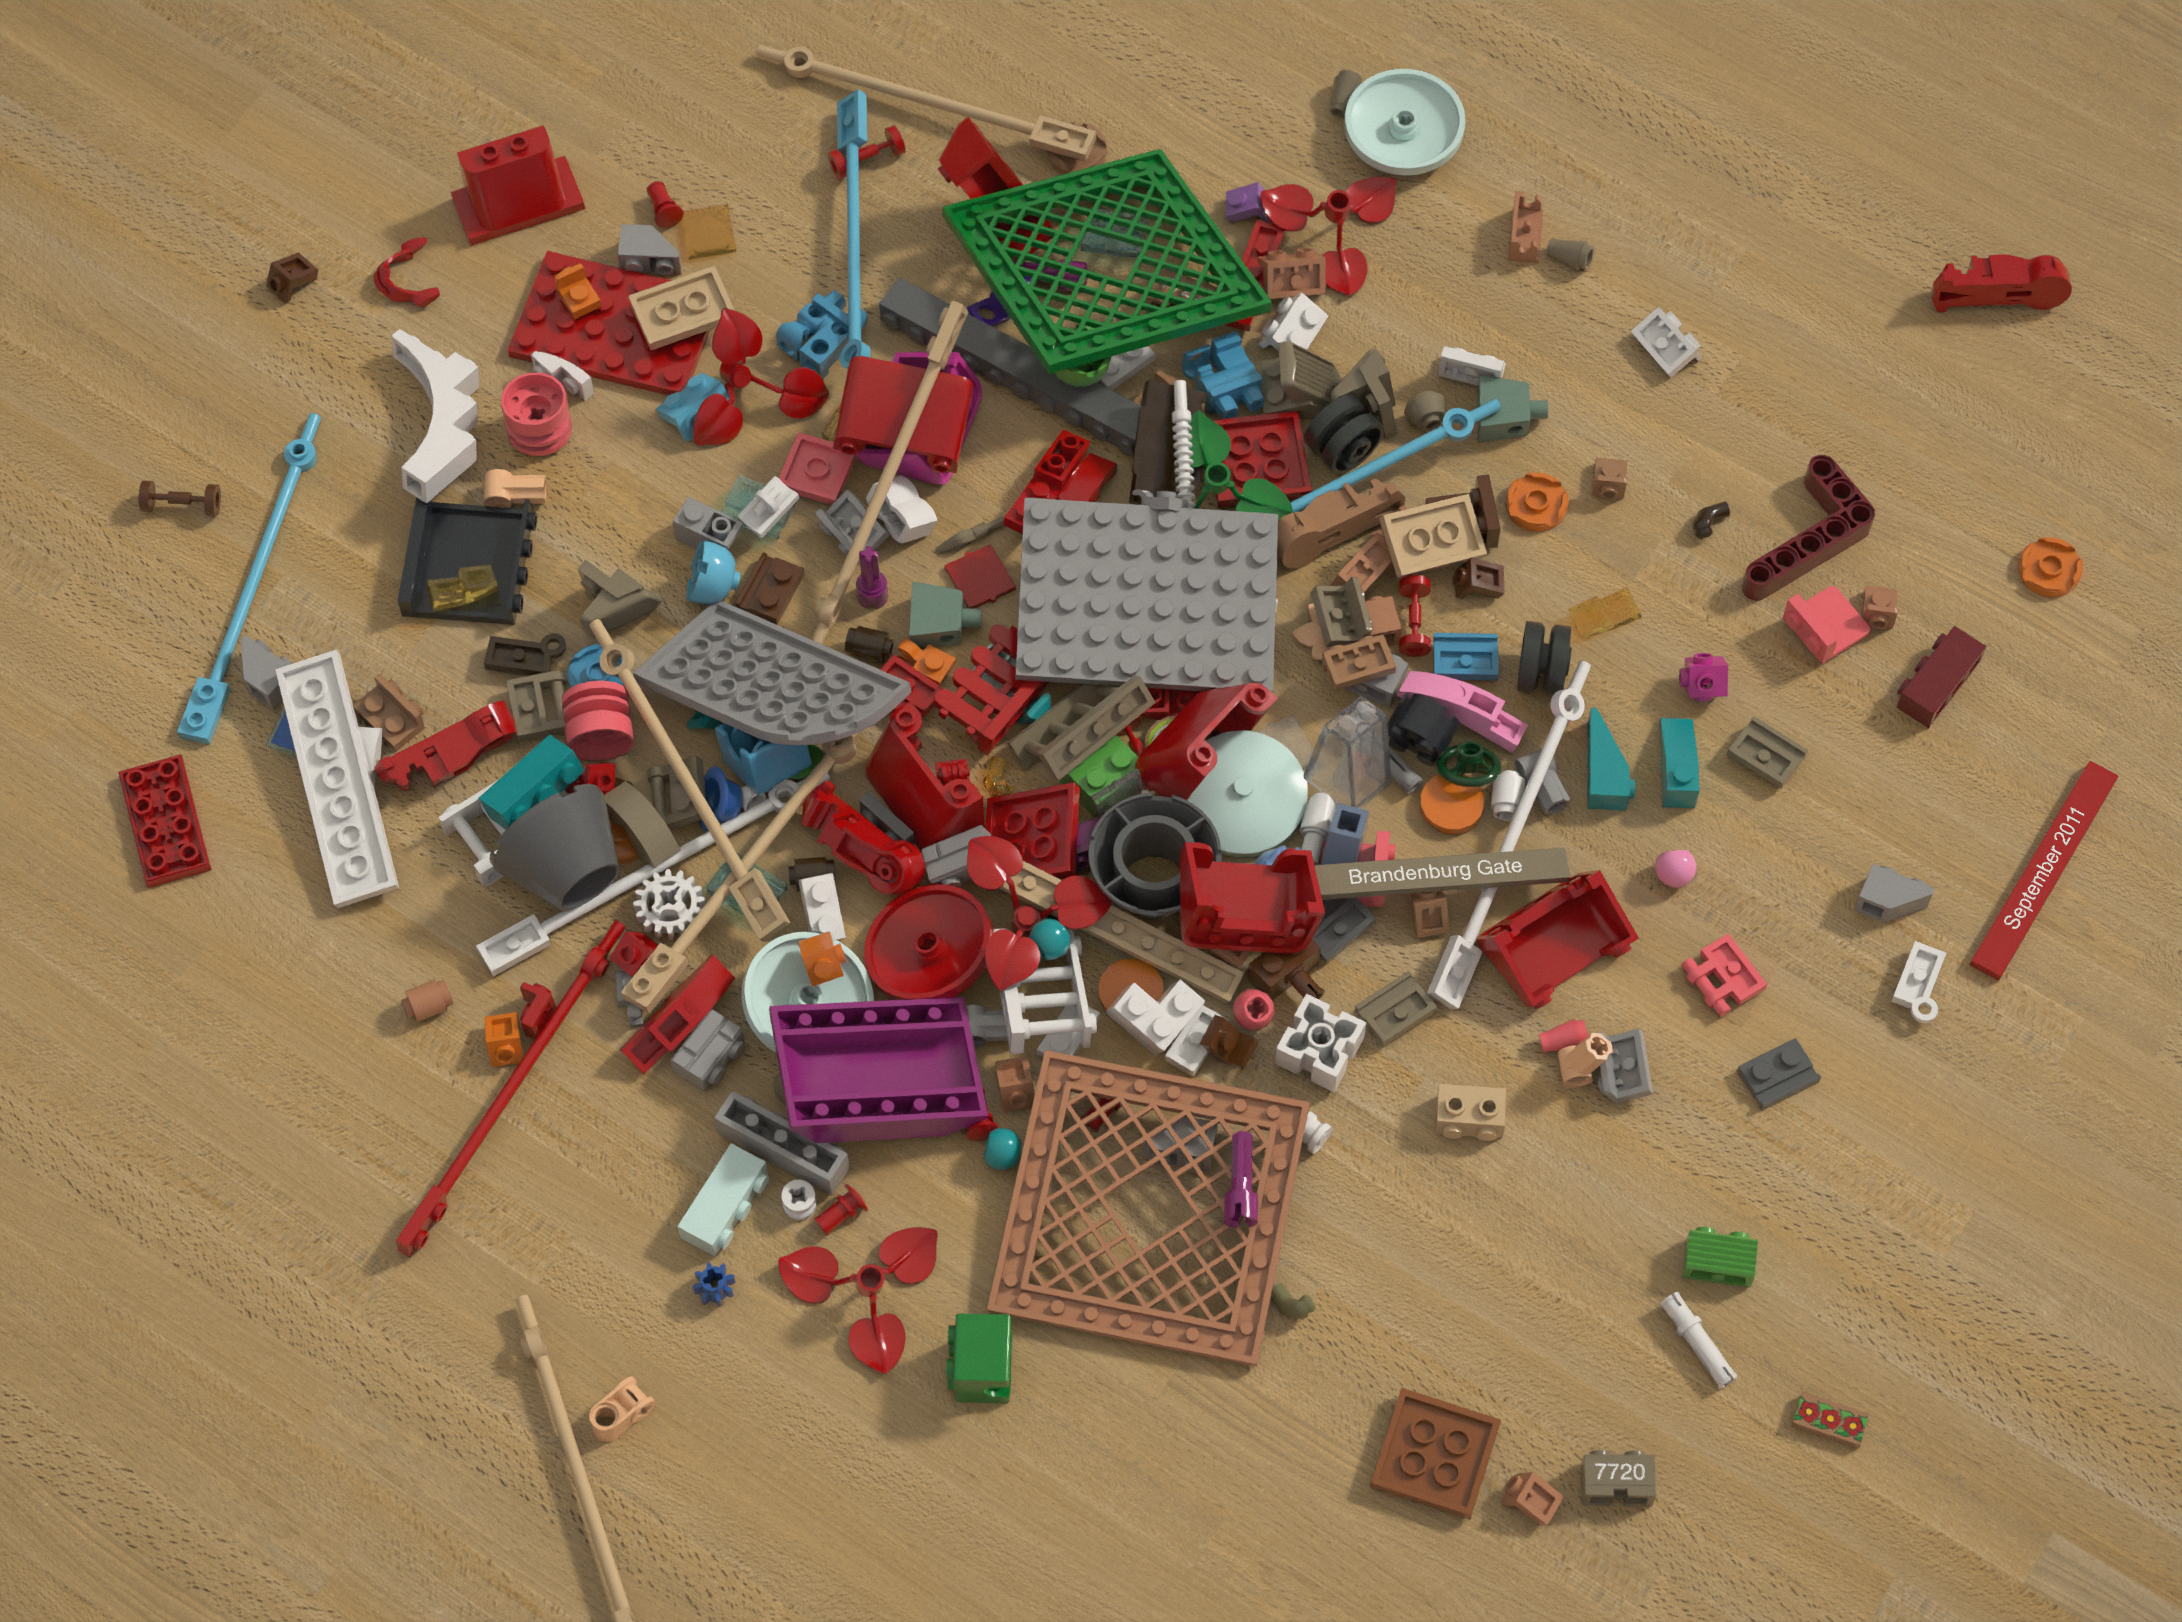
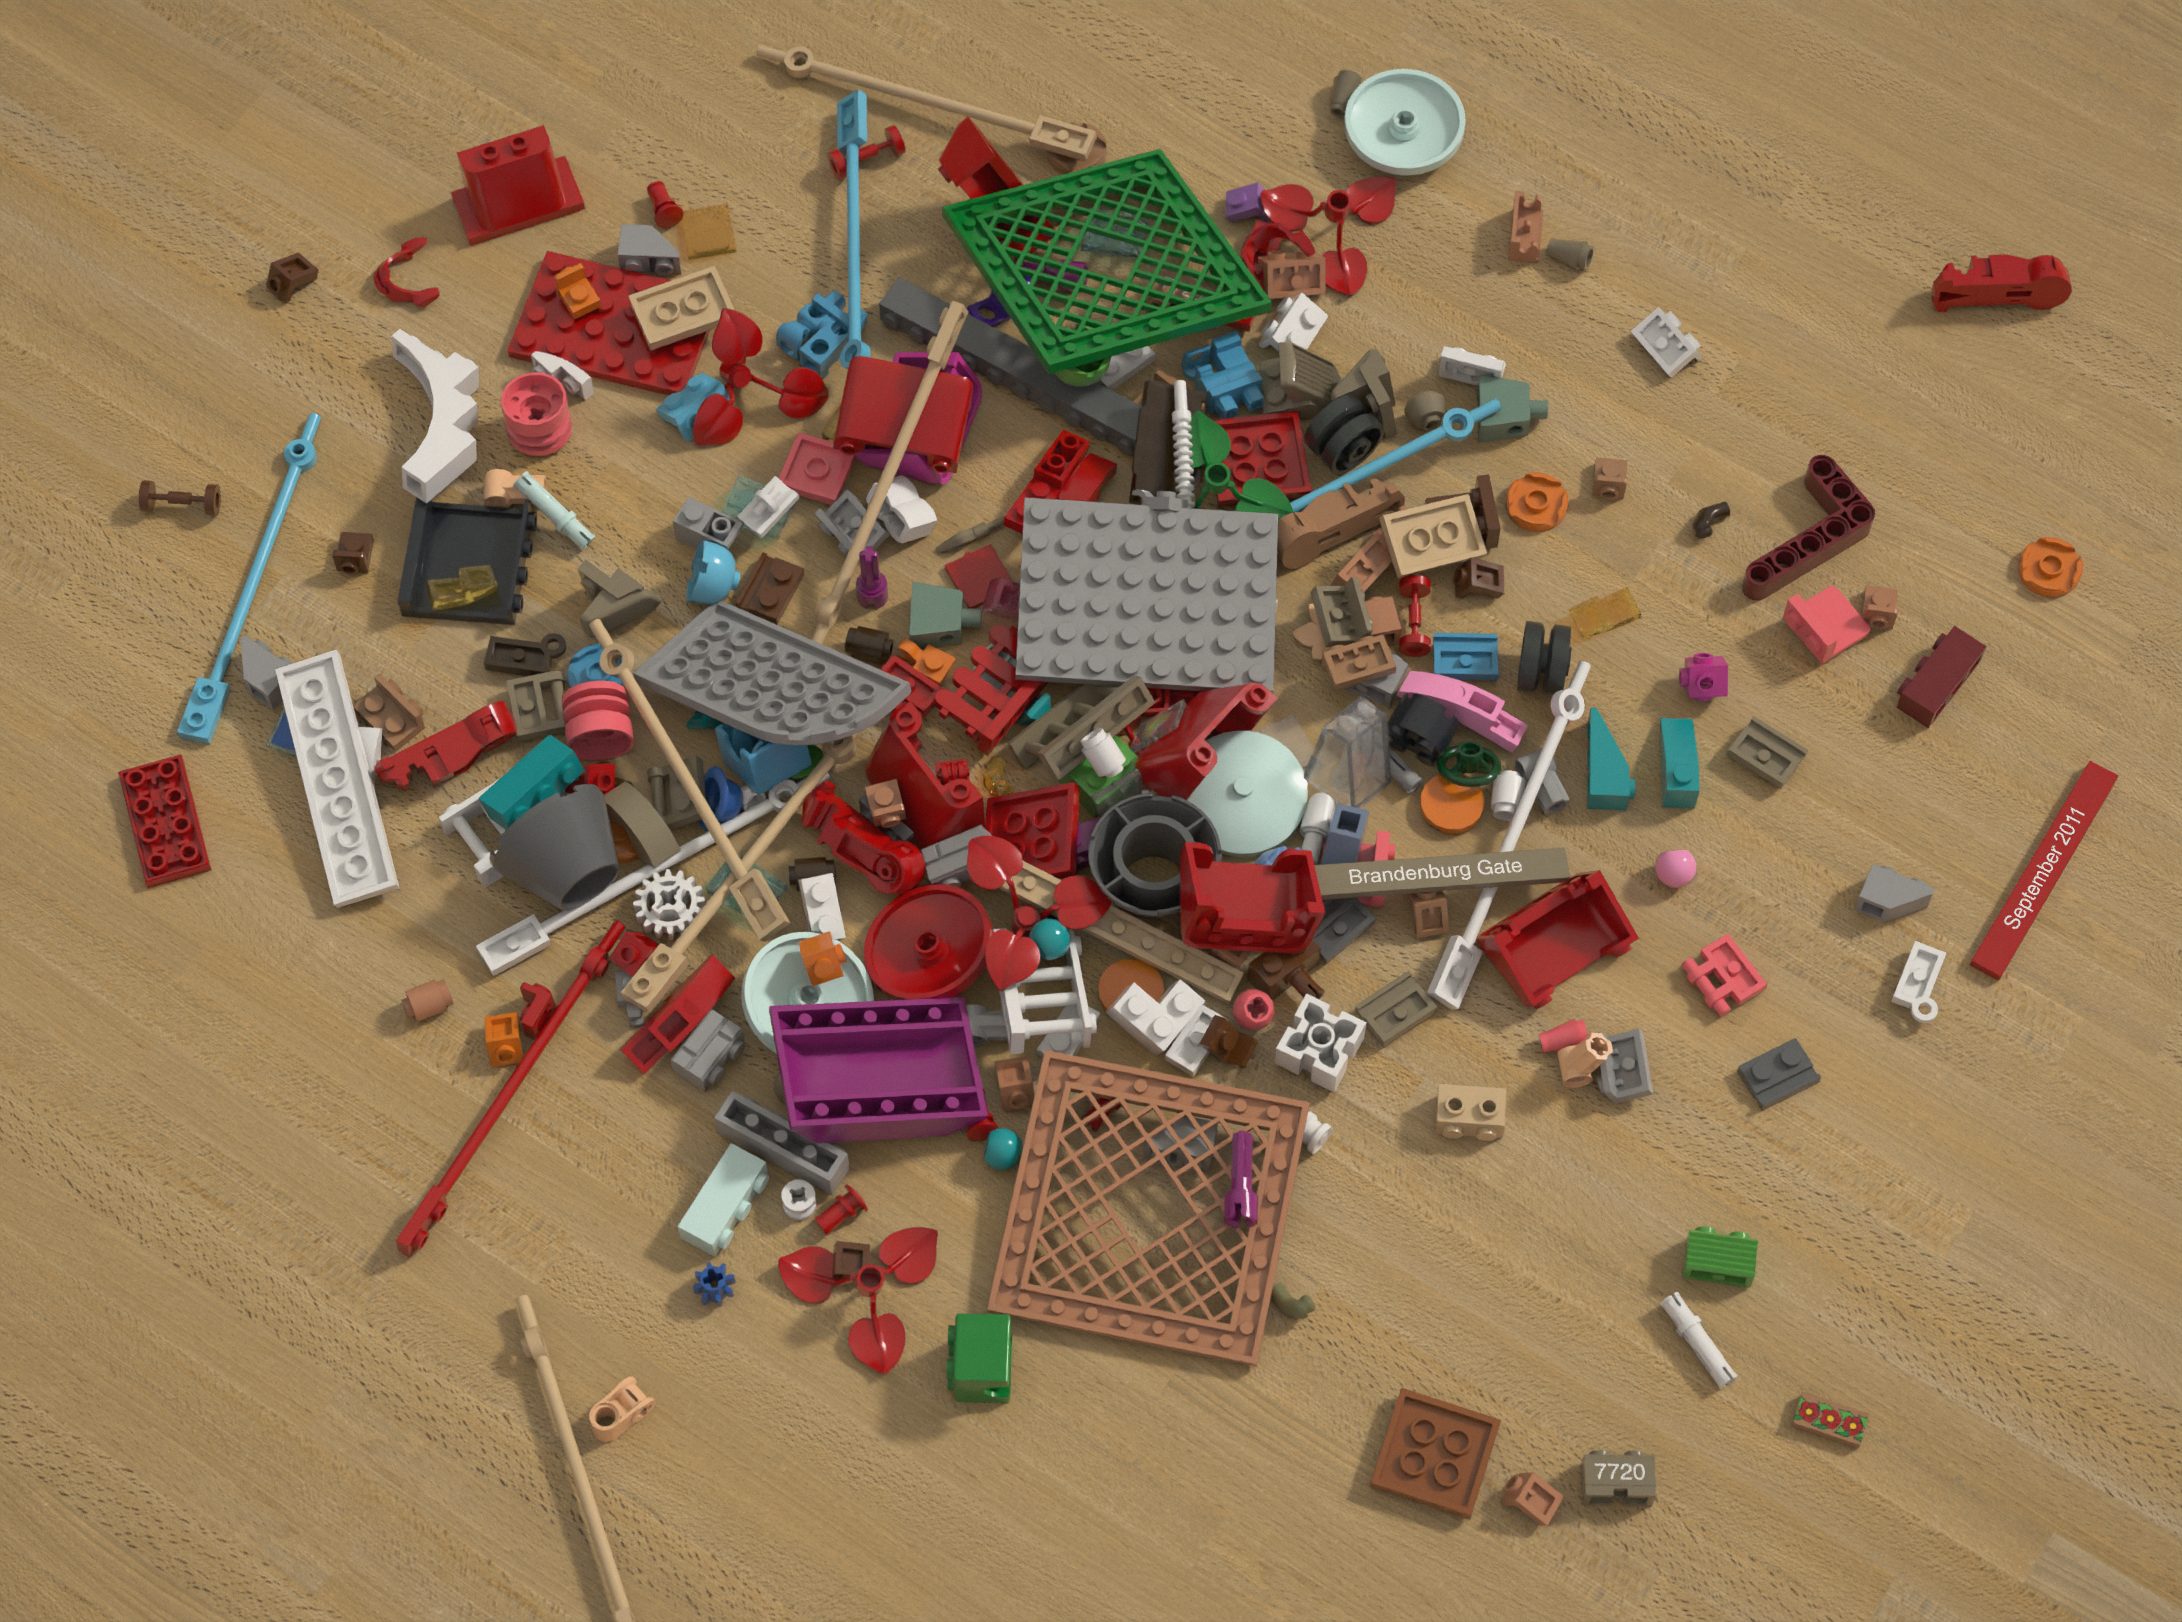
(353, 552): none -> reddish brown bracket
(560, 516): none -> light aqua pin
(849, 1258): none -> reddish brown plate
(885, 804): none -> nougat bracket
(1002, 598): none -> clear pink brick
(1103, 753): none -> white brick
(1158, 726): none -> clear piece
(1261, 237): none -> red helmet

